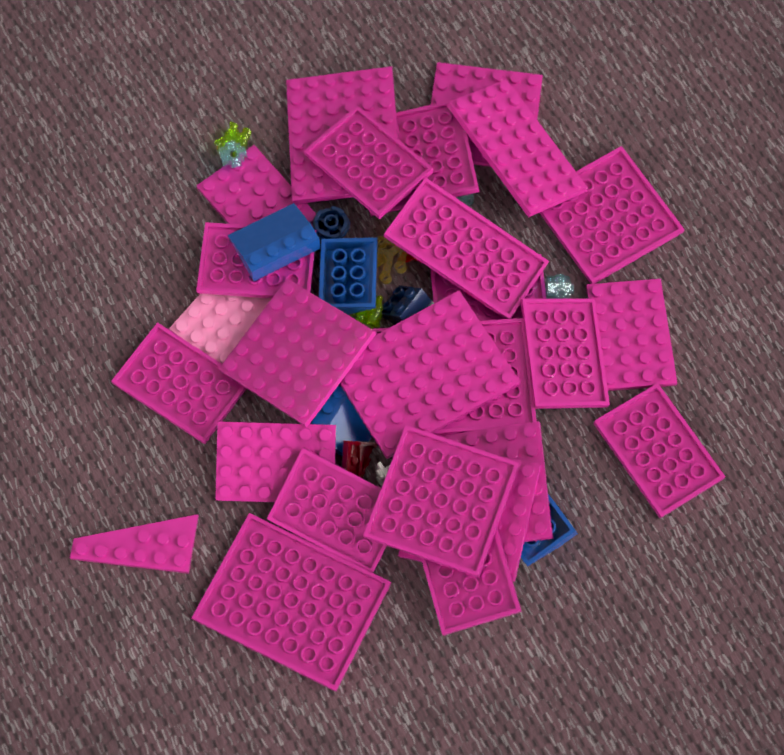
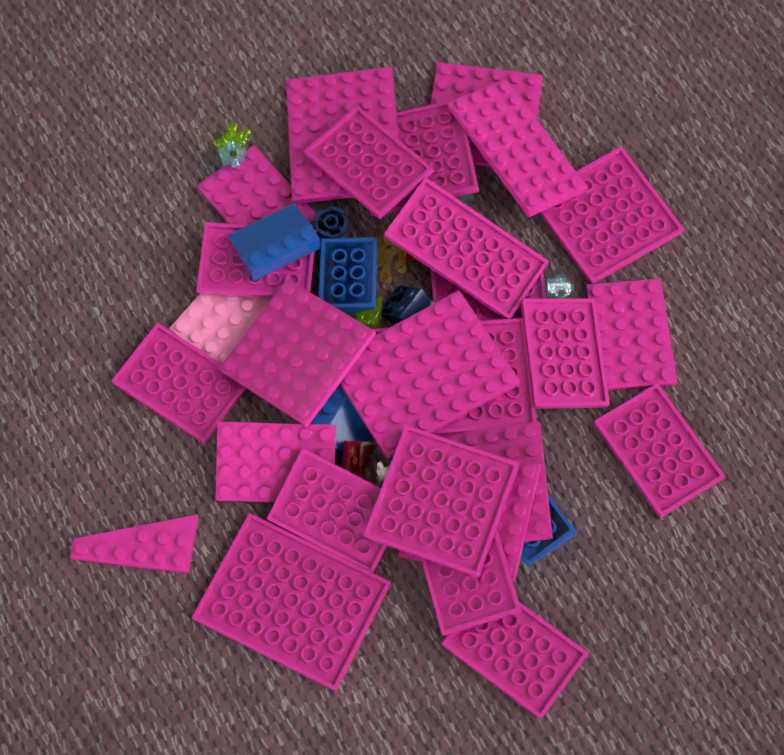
(520, 657): none -> dark pink plate

